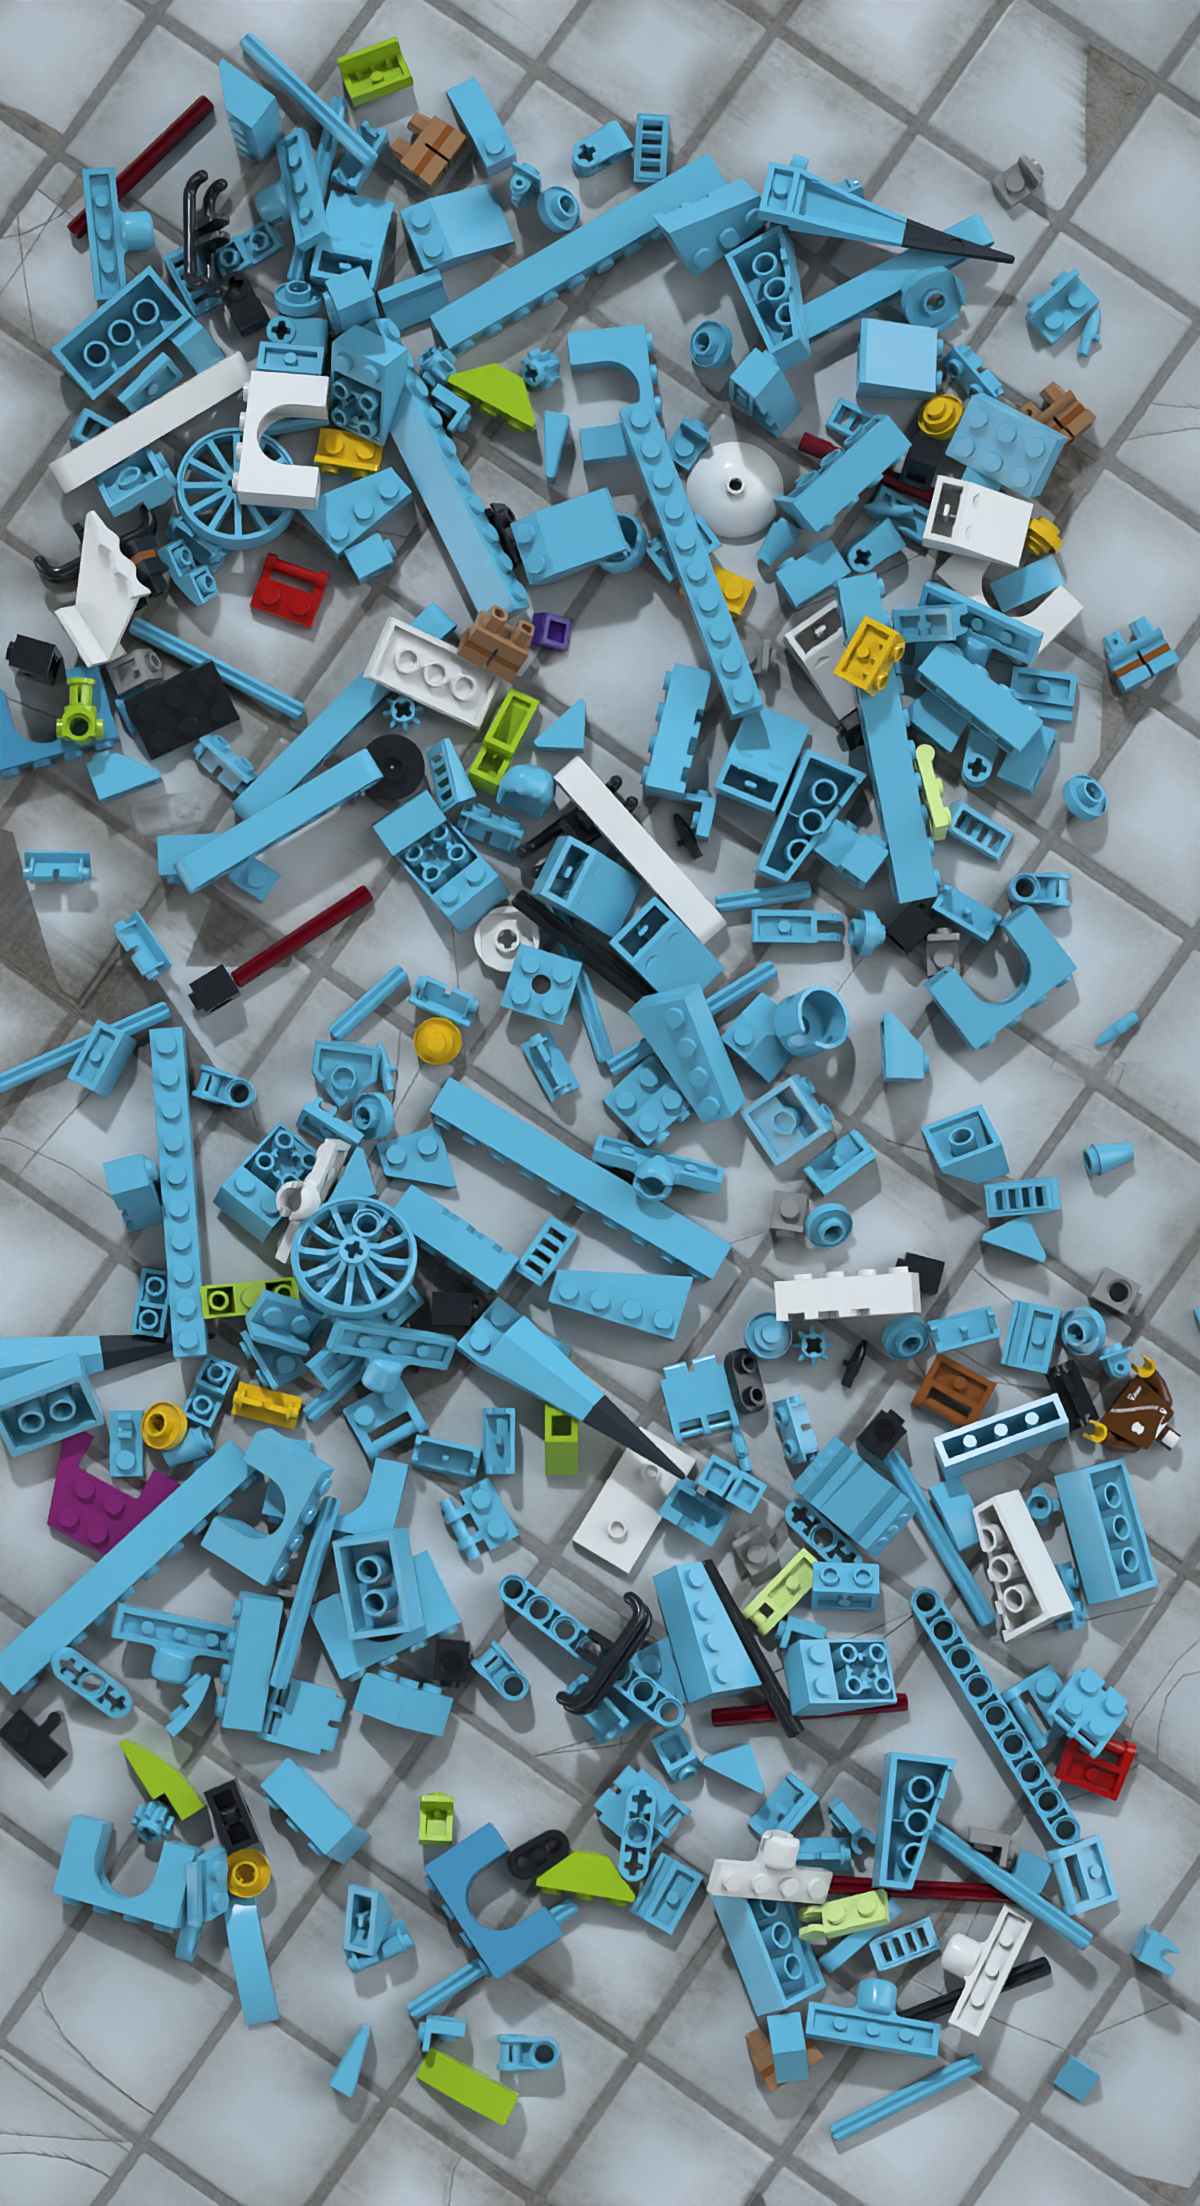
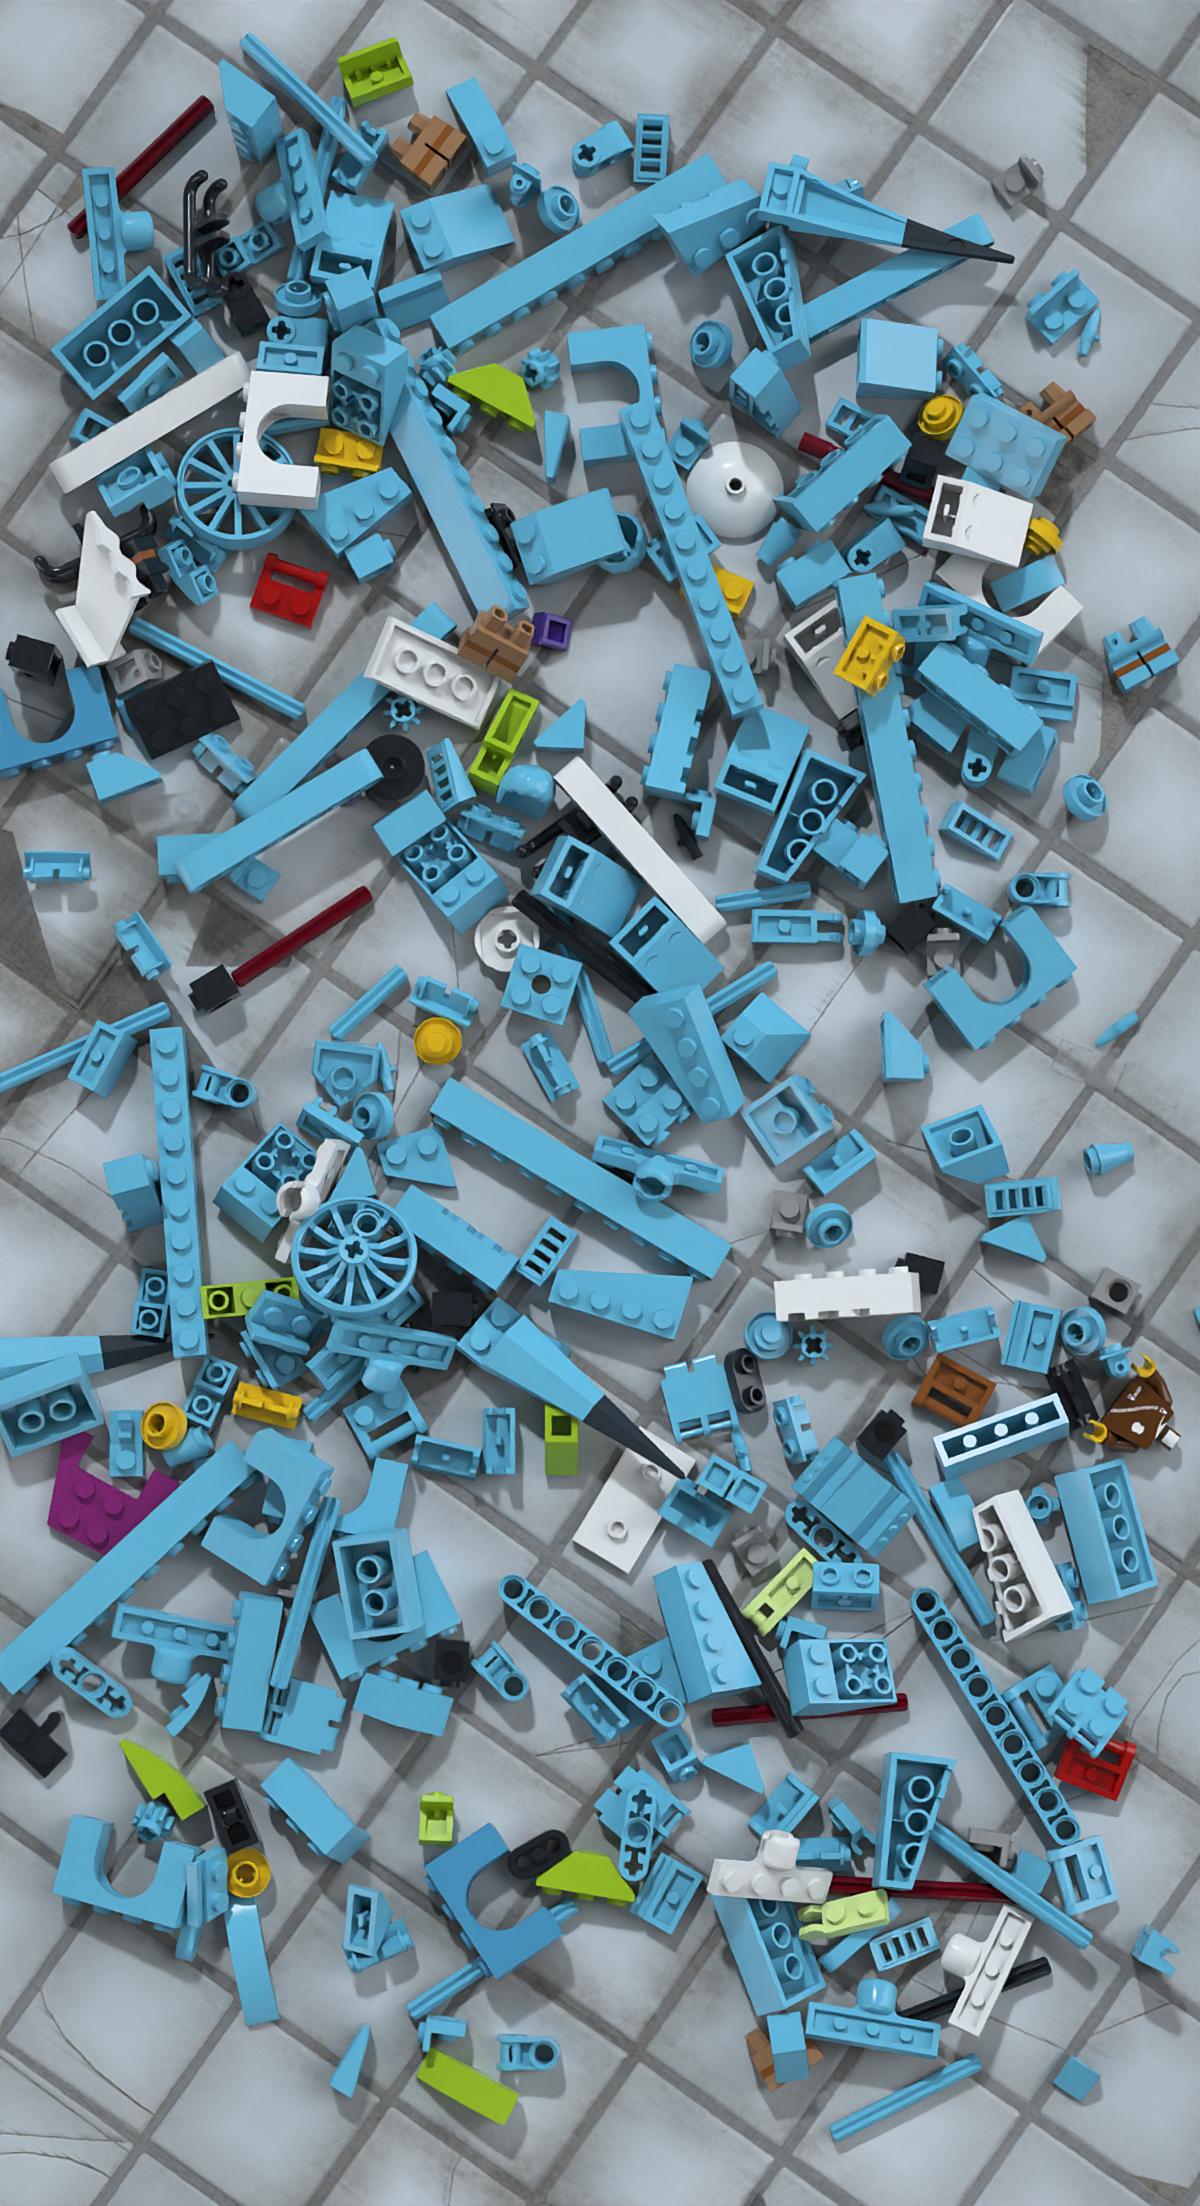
(80, 711): lime connector -> none
(488, 1513): medium azure plate -> none
(612, 1665): black piece -> none
(824, 1018): medium azure piece -> none
(854, 1364): black helmet -> none
(923, 285): medium azure plate -> none
(932, 792): yellowish green plate -> none

